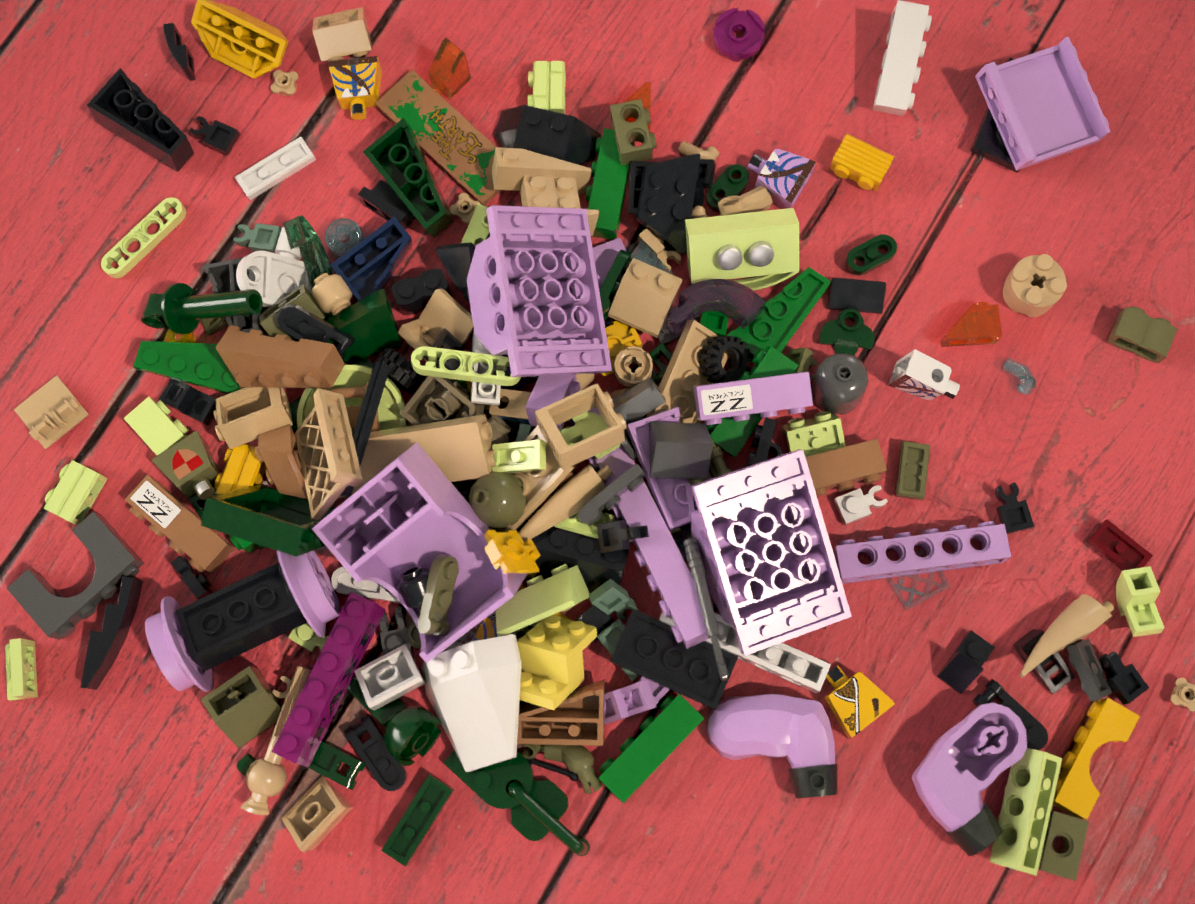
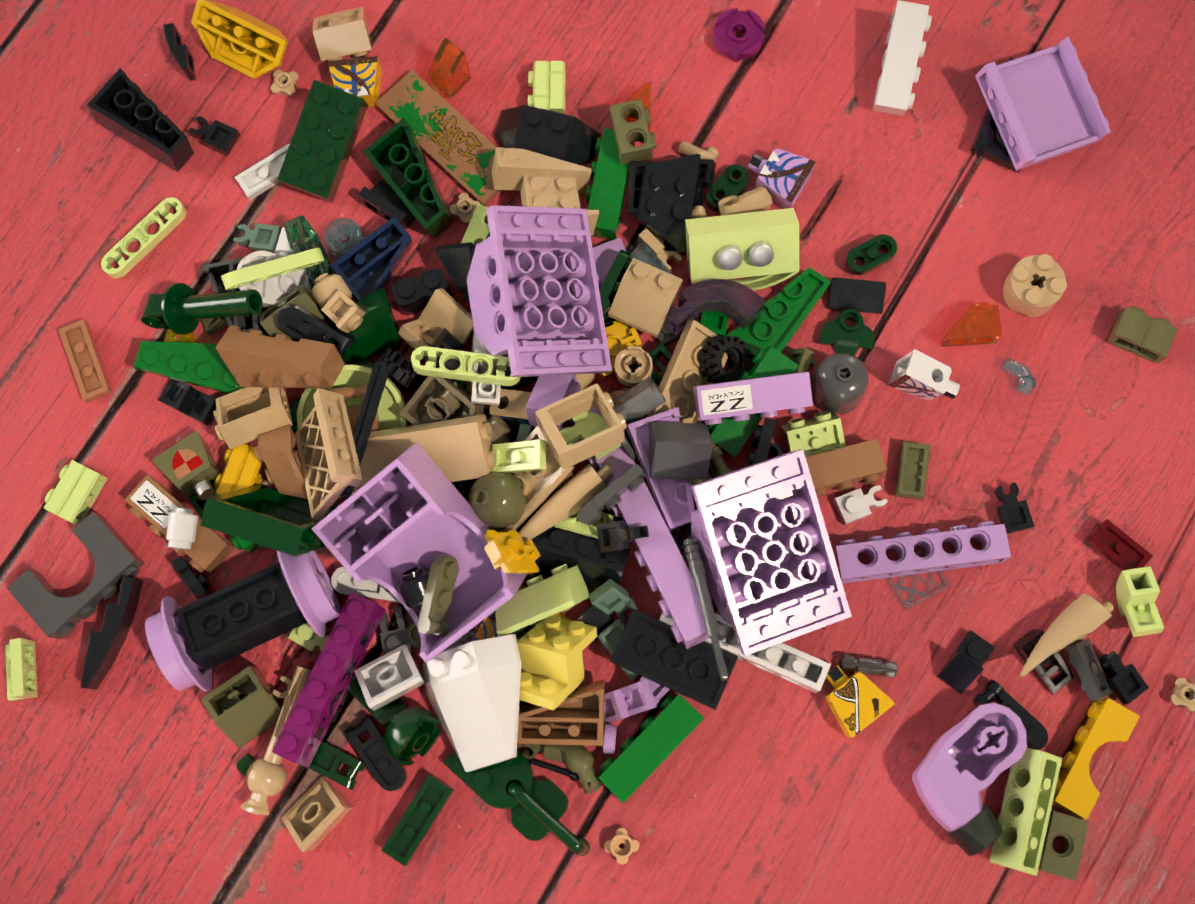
(51, 412): tan hinge -> none
(85, 361): none -> nougat plate
(155, 426): yellowish green brick -> none
(182, 529): none -> white brick
(272, 268): none -> yellowish green beam
(323, 141): none -> dark green brick
(344, 312): none -> tan bracket
(609, 739): none -> lavender tile
(612, 846): none -> light nougat plate
(779, 728): lavender piece -> none
(861, 163): yellow brick -> none
(868, 666): none -> flat silver axle

